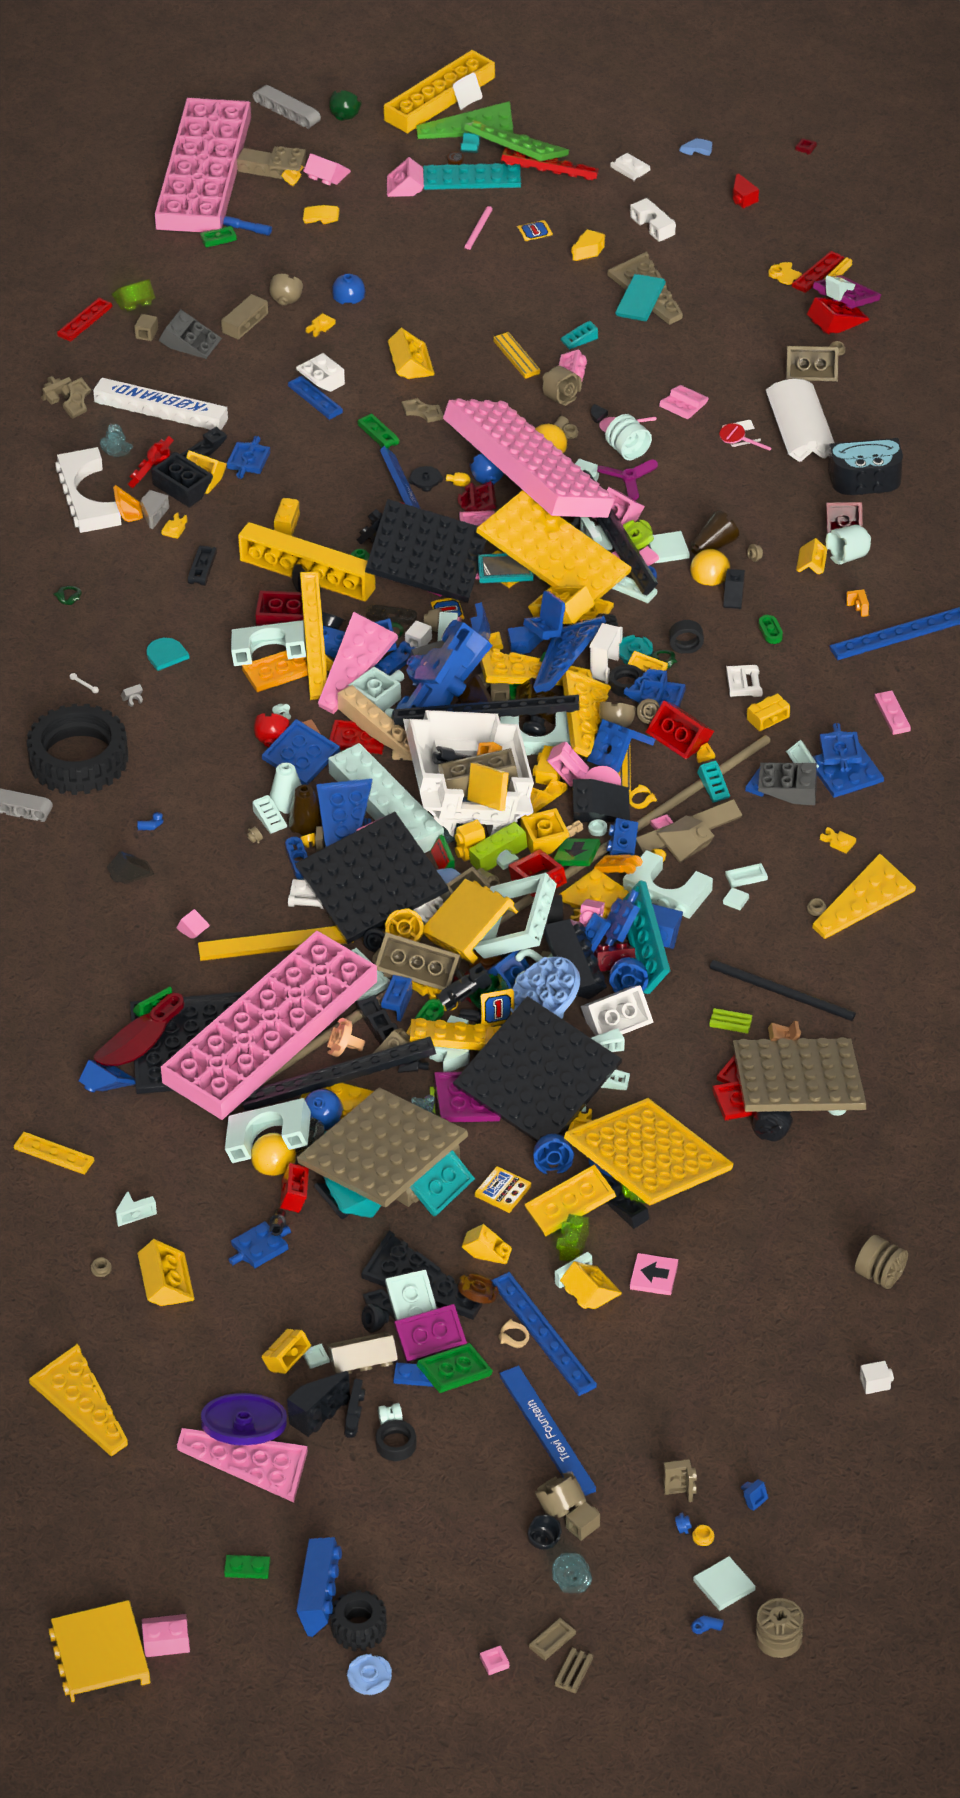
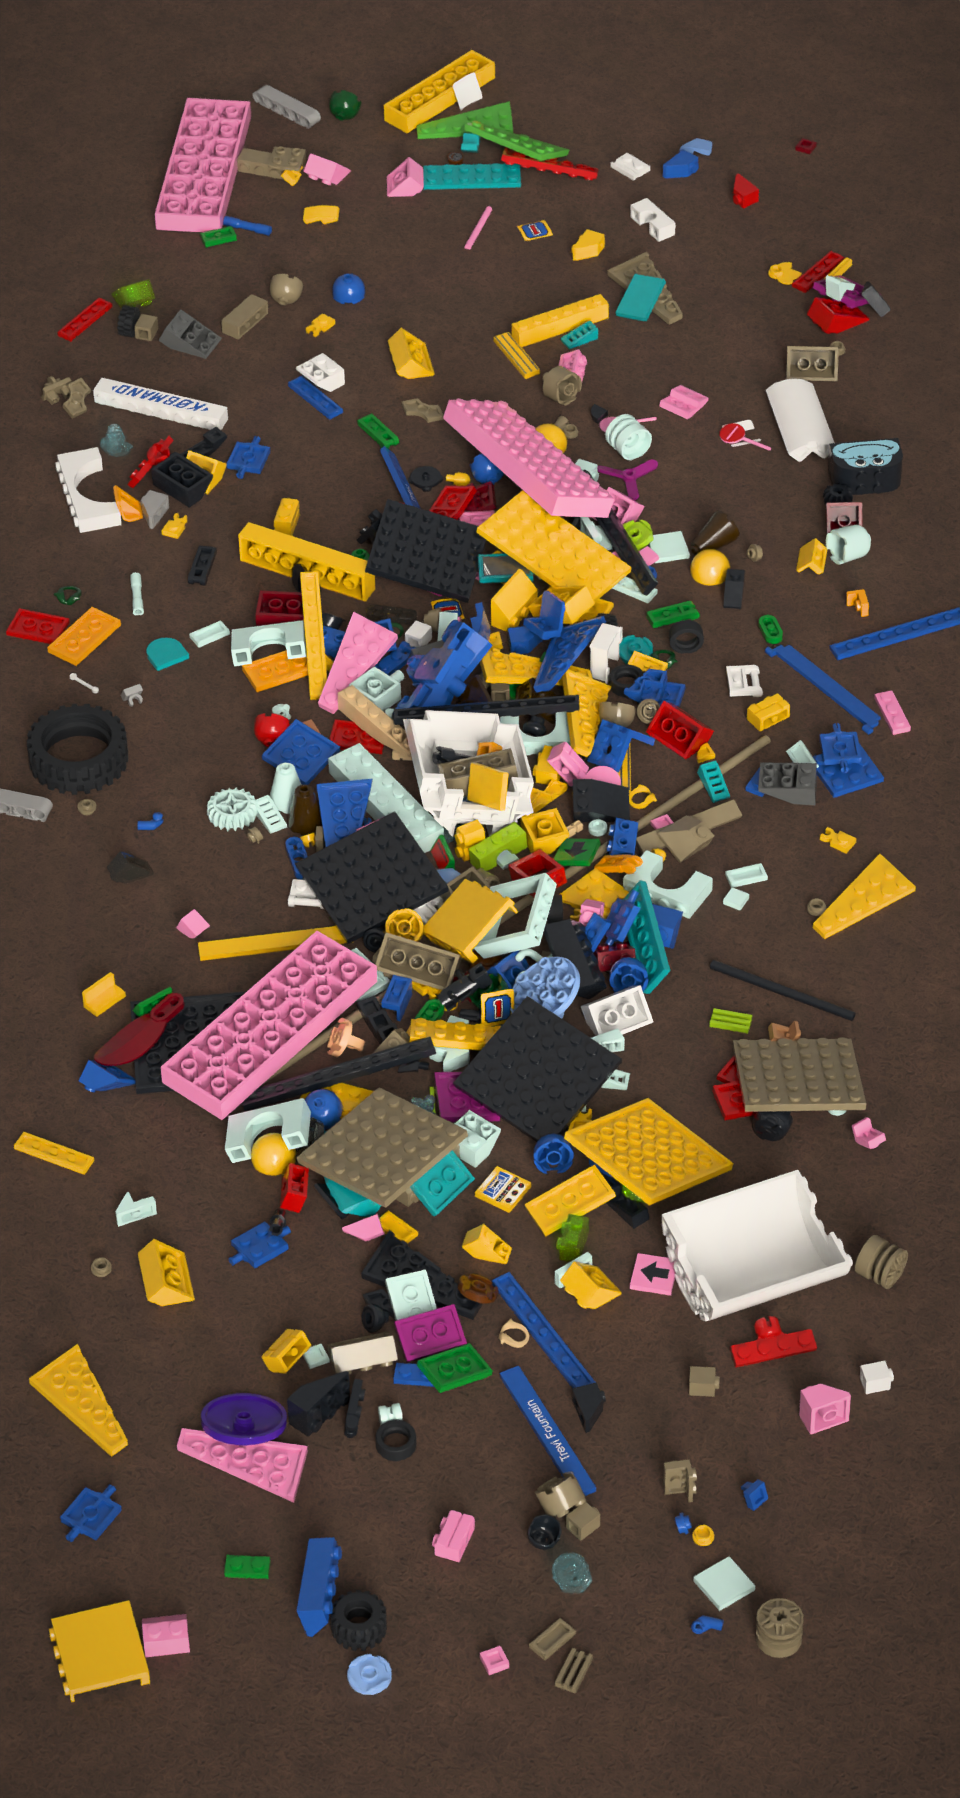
(37, 626): none -> red tile
(84, 636): none -> light orange plate
(86, 806): none -> dark tan plate
(90, 1513): none -> blue plate
(102, 995): none -> yellow panel
(127, 320): none -> black tyre
(136, 586): none -> light aqua piece
(209, 633): none -> light aqua tile
(221, 813): none -> light aqua gear
(365, 1229): none -> bright pink tile
(400, 1228): none -> yellow tile
(453, 501): none -> red tile
(454, 1535): none -> bright pink brick
(480, 1138): none -> light aqua slope
(512, 601): none -> yellow slope
(560, 320): none -> yellow brick
(588, 1404): none -> black slope
(672, 614): none -> green plate
(681, 165): none -> blue slope
(703, 1381): none -> dark tan brick
(751, 1246): none -> white cylinder
(772, 1343): none -> red plate
(823, 1407): none -> bright pink slope
(827, 686): none -> blue piece
(837, 494): none -> black gear
(866, 1135): none -> bright pink bracket
(875, 299): none -> black slope

